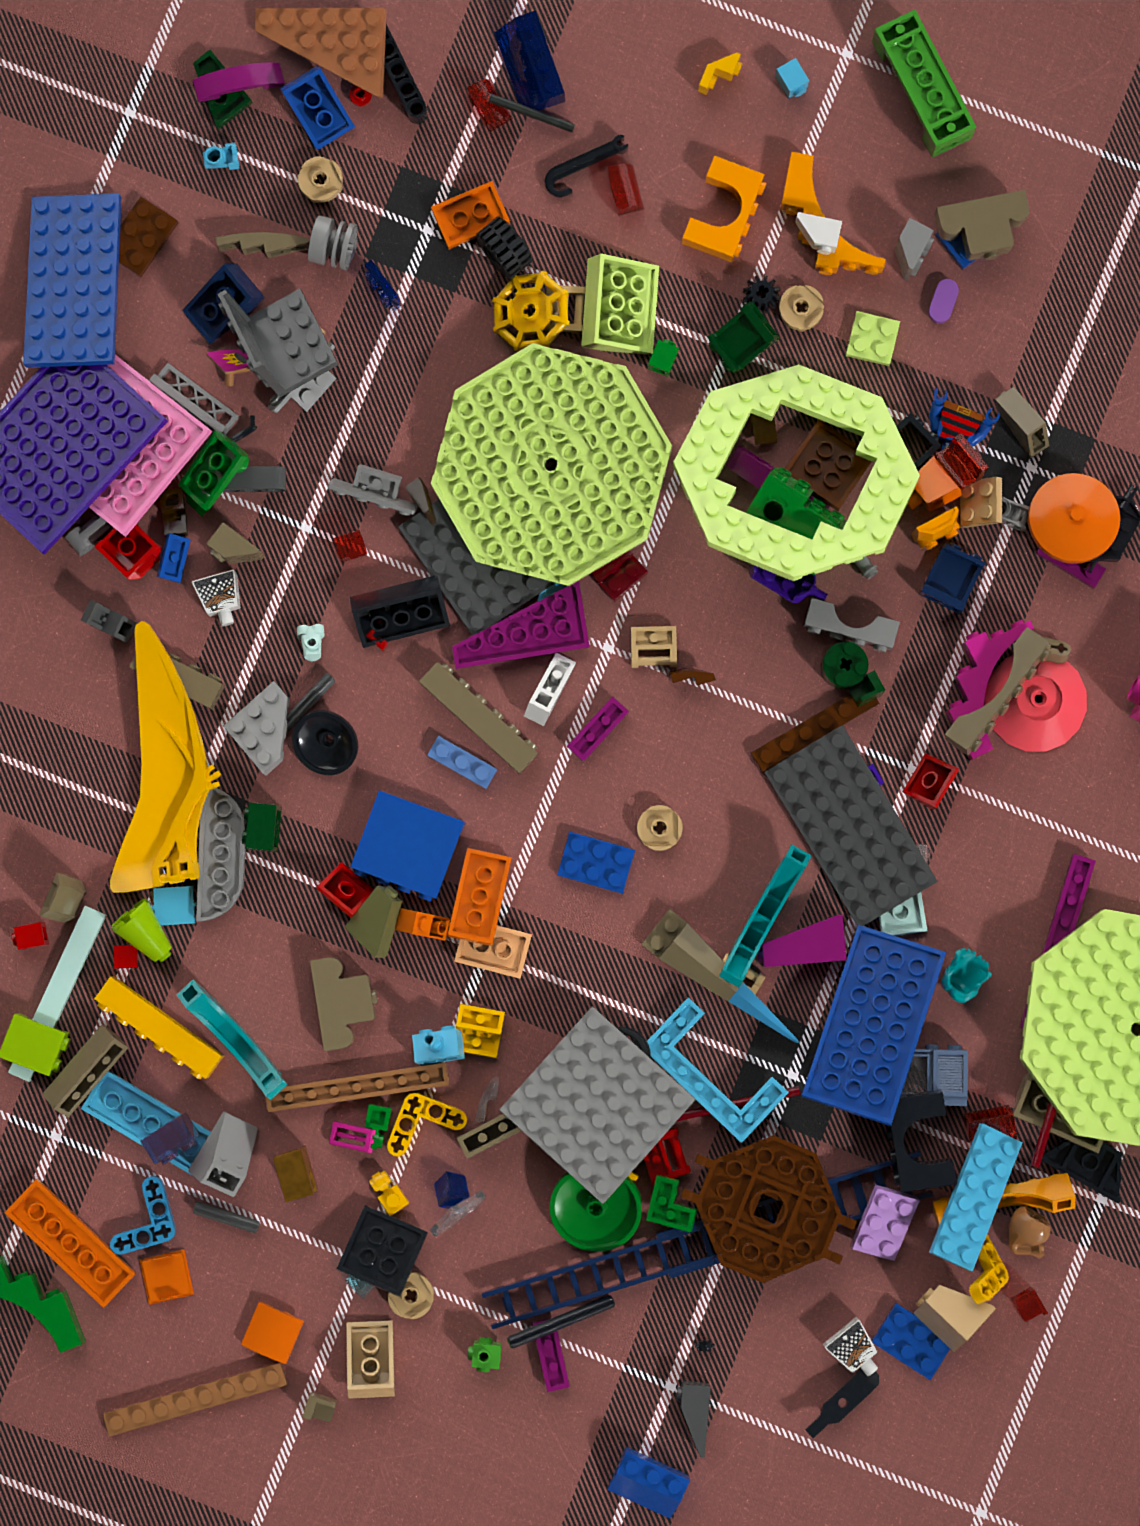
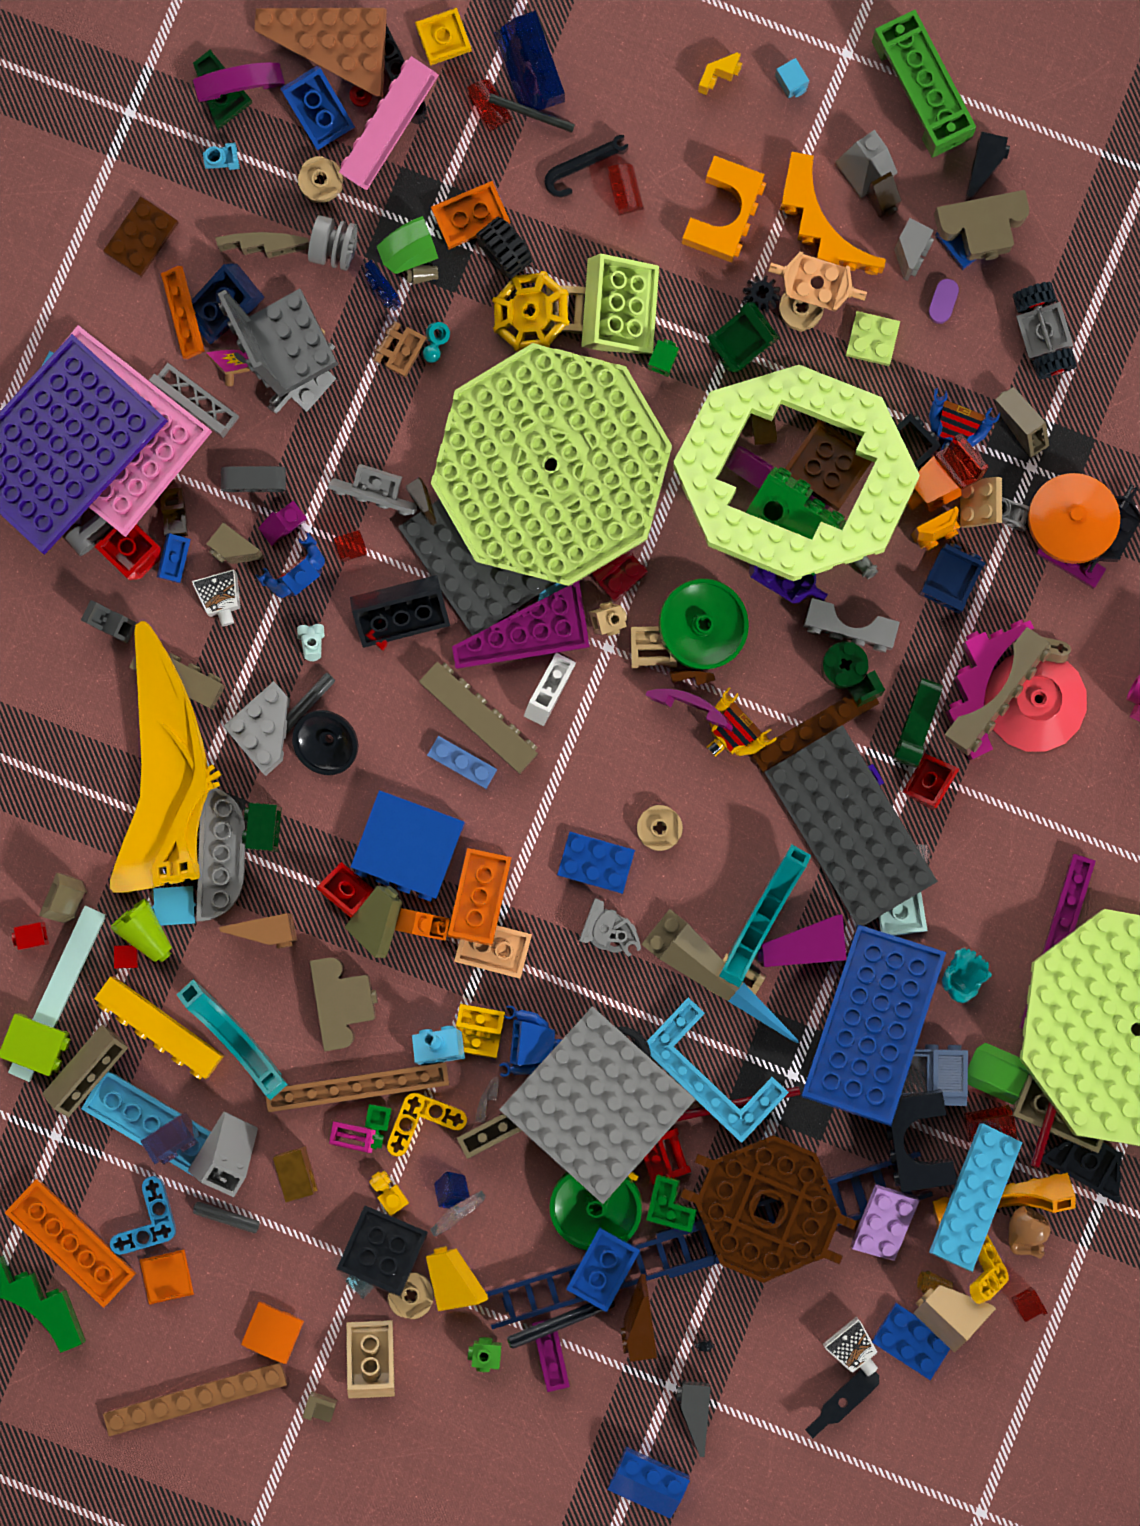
(72, 280): blue plate -> none
(182, 312): none -> orange tile
(212, 471): green slope -> none
(245, 432): black piece -> none
(272, 930): none -> medium nougat slope
(282, 523): none -> magenta slope
(299, 574): none -> blue torso
(388, 123): none -> bright pink brick
(405, 352): none -> medium nougat plate
(407, 247): none -> bright green slope
(421, 274): none -> dark tan cone
(432, 352): none -> teal plate
(443, 36): none -> yellow plate
(453, 1280): none -> yellow slope
(530, 1042): none -> blue torso
(597, 729): magenta plate -> none
(603, 1269): none -> blue plate
(606, 927): none -> light grey piece
(608, 619): none -> tan brick
(638, 1331): none -> reddish brown slope
(667, 697): none -> magenta slope
(703, 624): none -> green dish
(745, 735): none -> torso
(819, 232): white slope -> none
(836, 282): none -> light nougat plate
(866, 162): none -> light grey slope
(884, 195): none -> dark brown slope
(911, 742): none -> dark green beam
(931, 1280): none -> clear yellow cone
(987, 158): none -> black slope
(997, 1073): none -> bright green slope
(1044, 330): none -> plate

